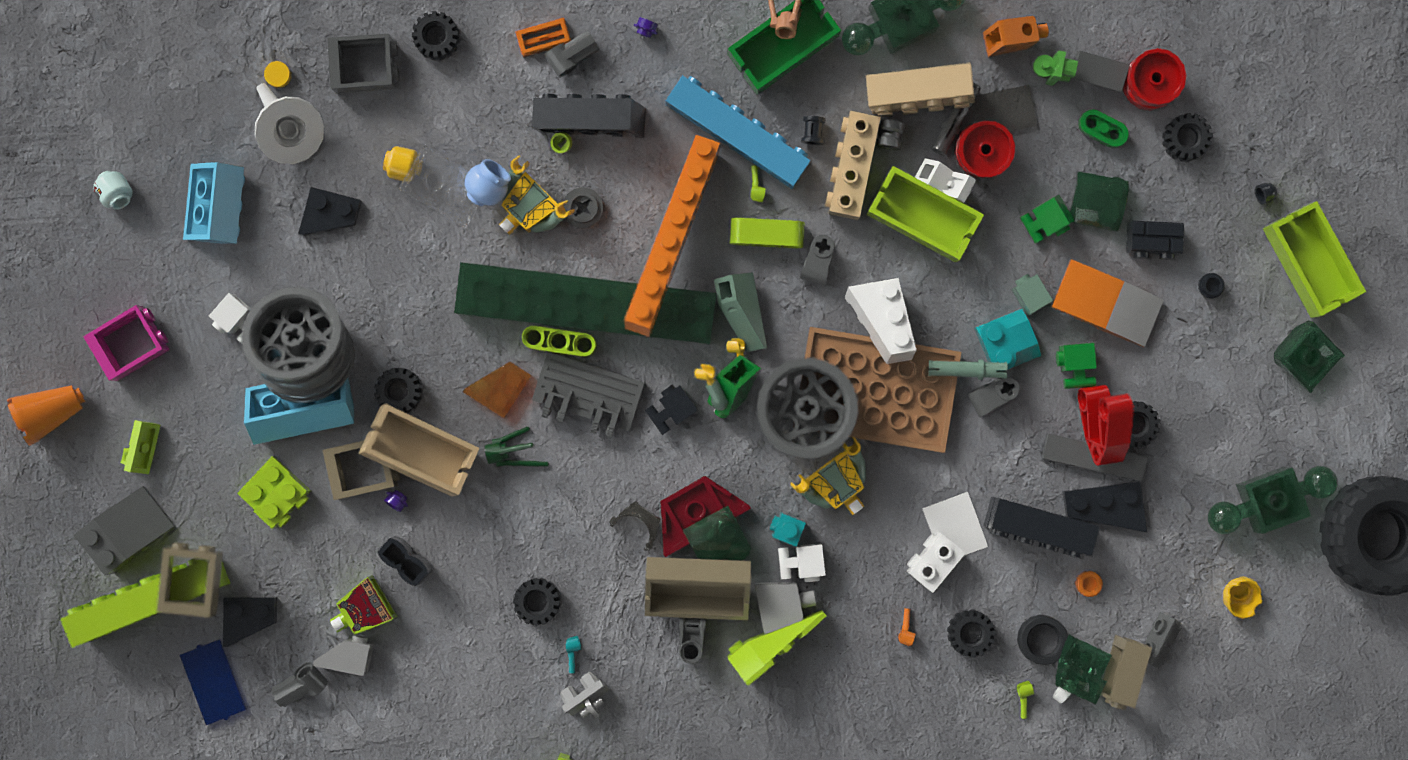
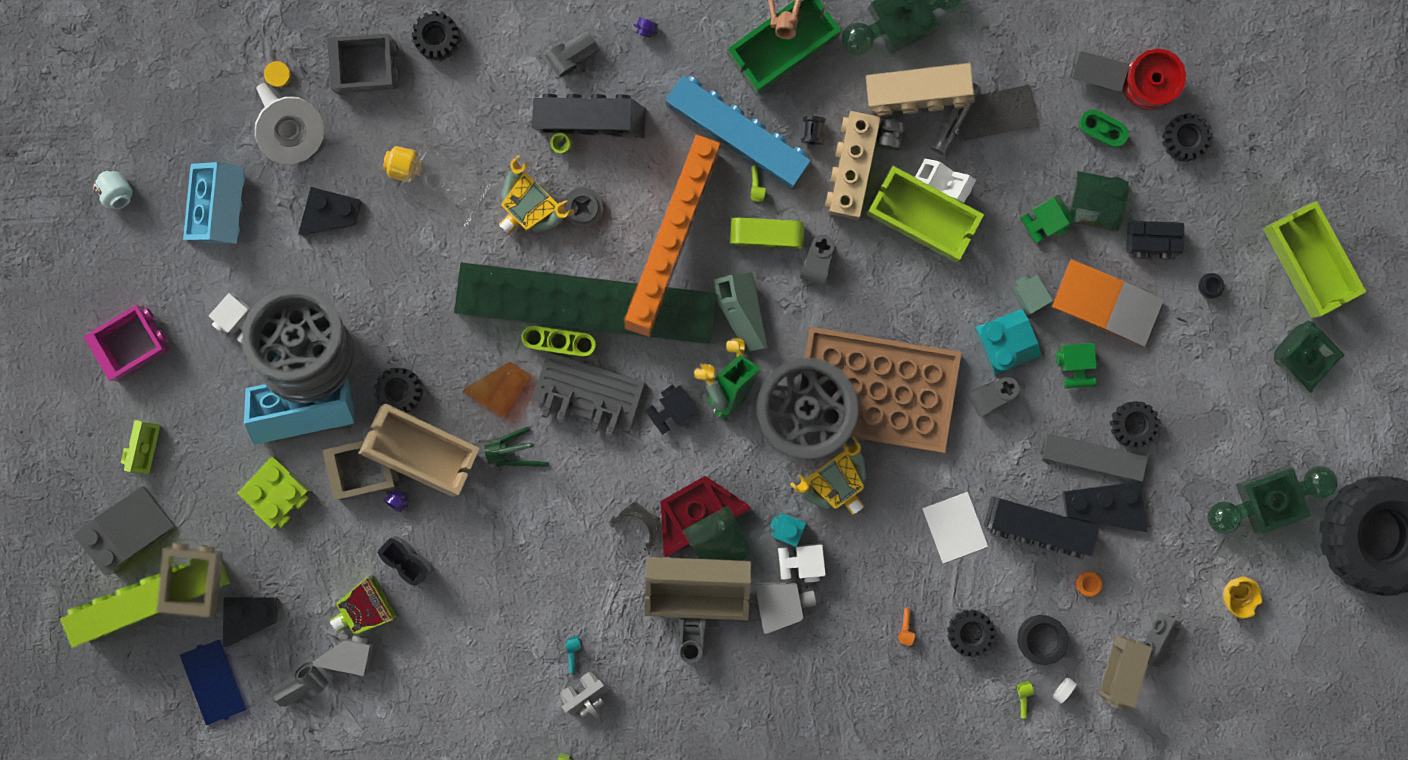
(44, 411): orange cone -> none
(487, 183): light blue piece -> none
(536, 617): black tyre -> none
(538, 28): orange tile -> none
(758, 652): lime wedge -> none
(885, 317): white wedge -> none
(935, 561): white brick -> none
(968, 369): sand green pin -> none
(1000, 149): red wheel -> none
(1013, 35): orange torso -> none
(1055, 68): bright green hips -> none
(1082, 669): clear green slope -> none
(1106, 423): red connector -> none
(1265, 193): black hinge -> none

